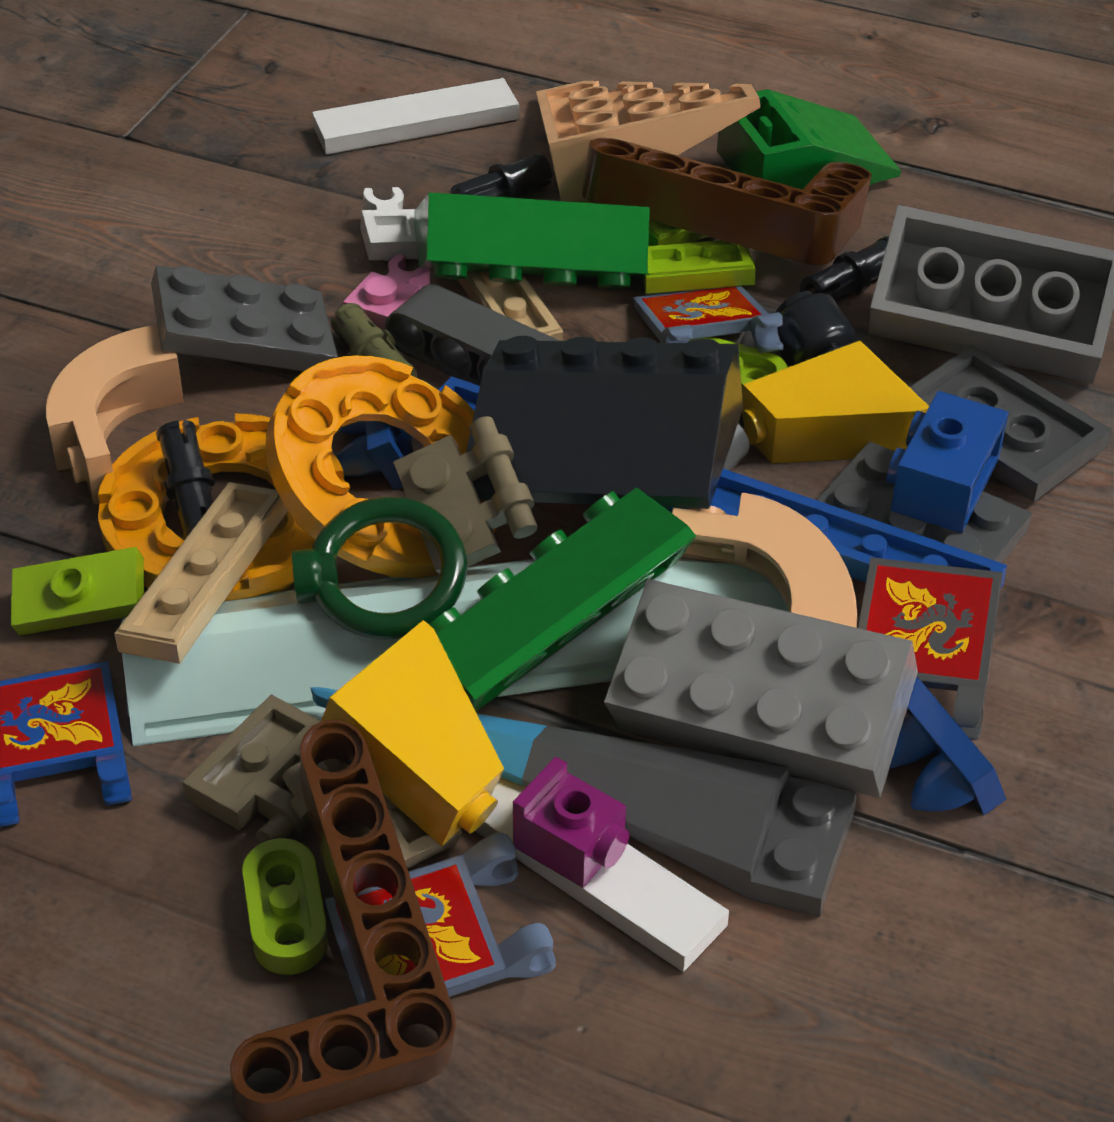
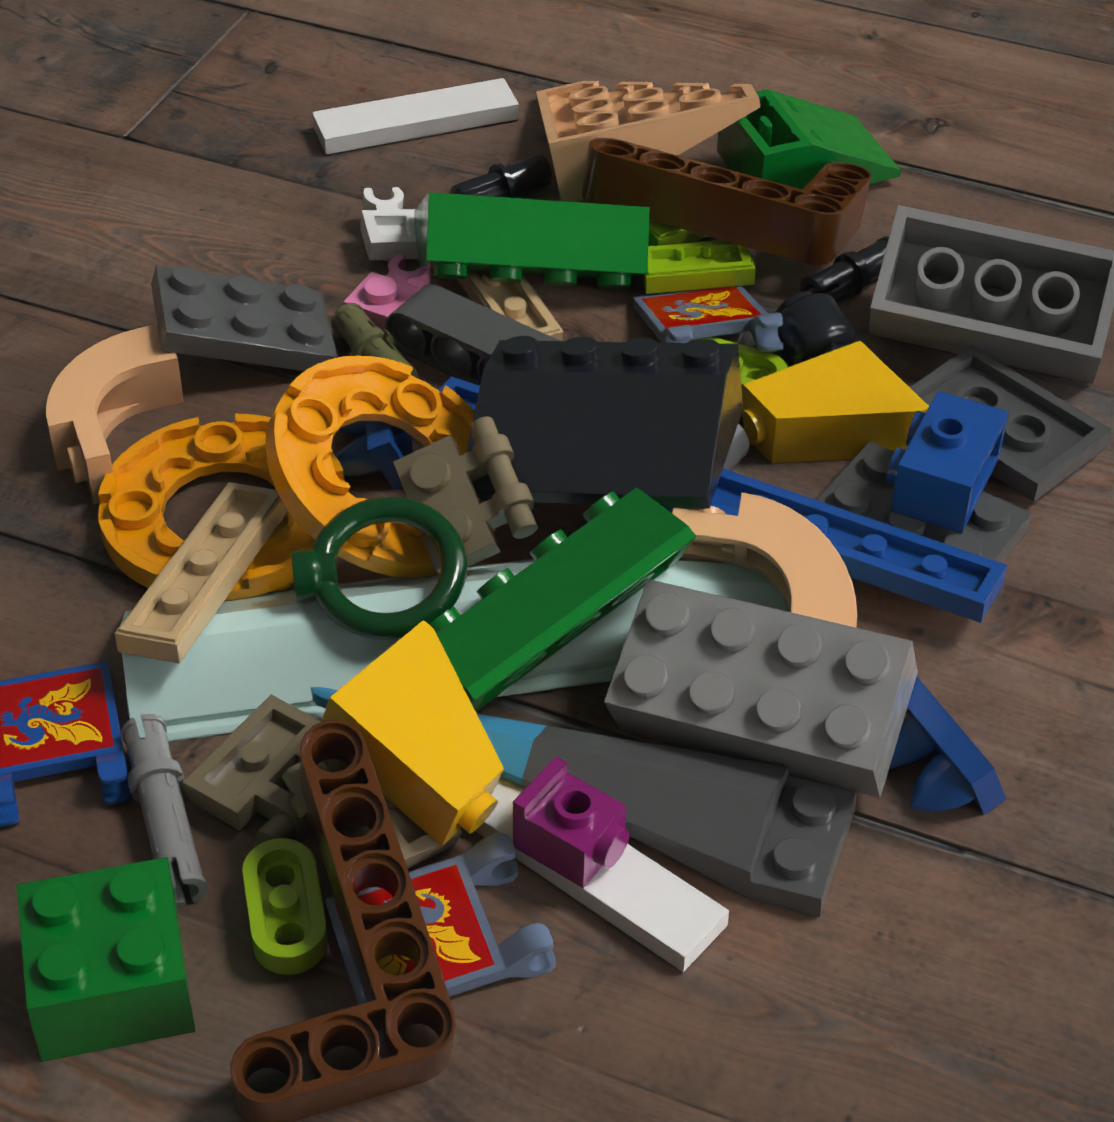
(76, 591): lime plate -> none
(103, 959): none -> green brick
(158, 787): none -> light grey pin
(187, 478): black pin -> none
(947, 618): flag -> none

